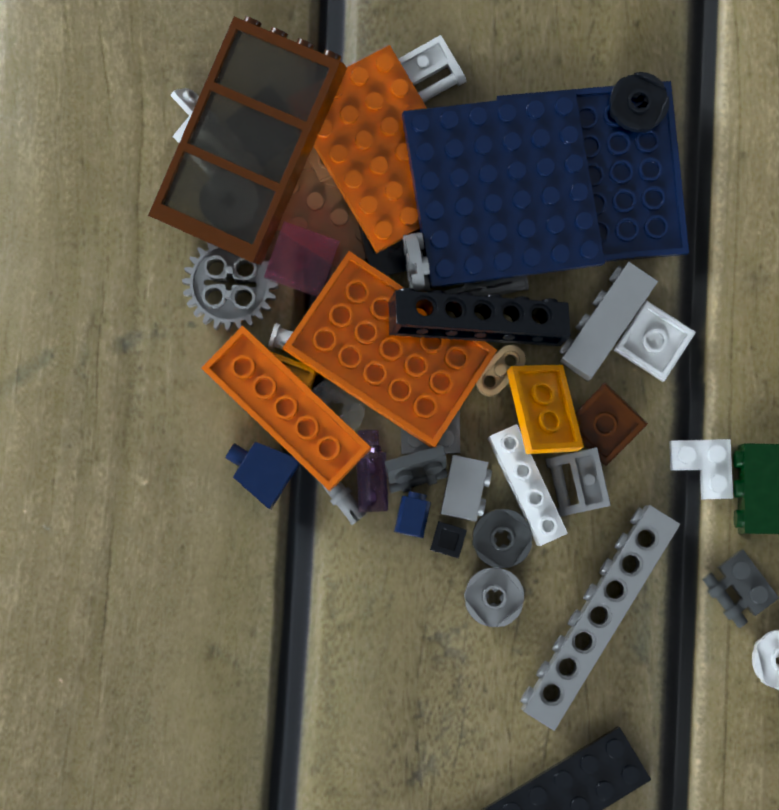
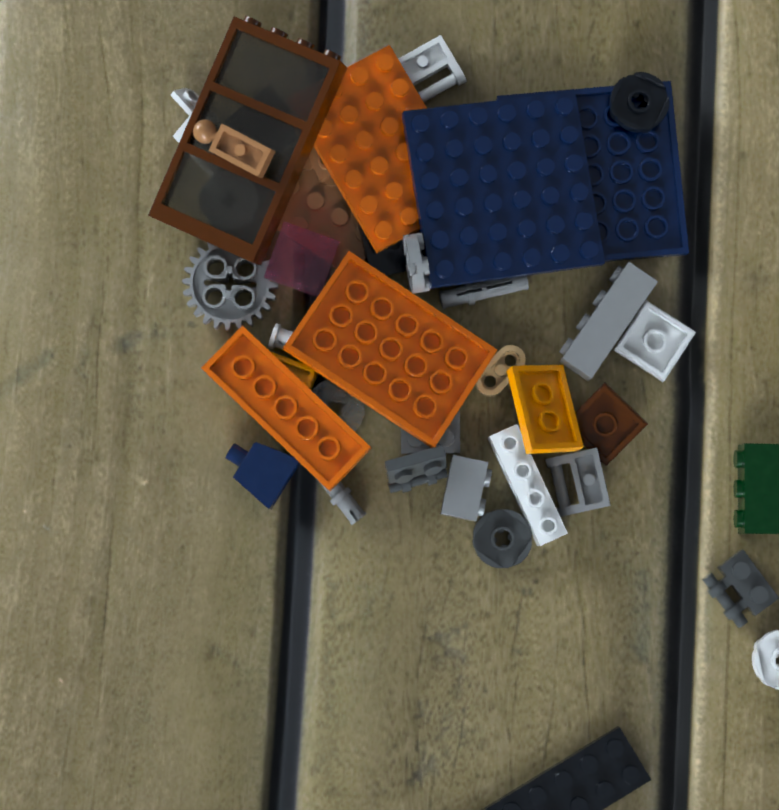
(234, 147): none -> medium nougat plate
(372, 475): clear purple hinge -> none
(406, 320): black brick -> none
(413, 515): dark blue brick -> none
(448, 539): black plate -> none
(511, 598): light grey plate -> none
(661, 530): light grey brick -> none
(712, 460): white plate -> none

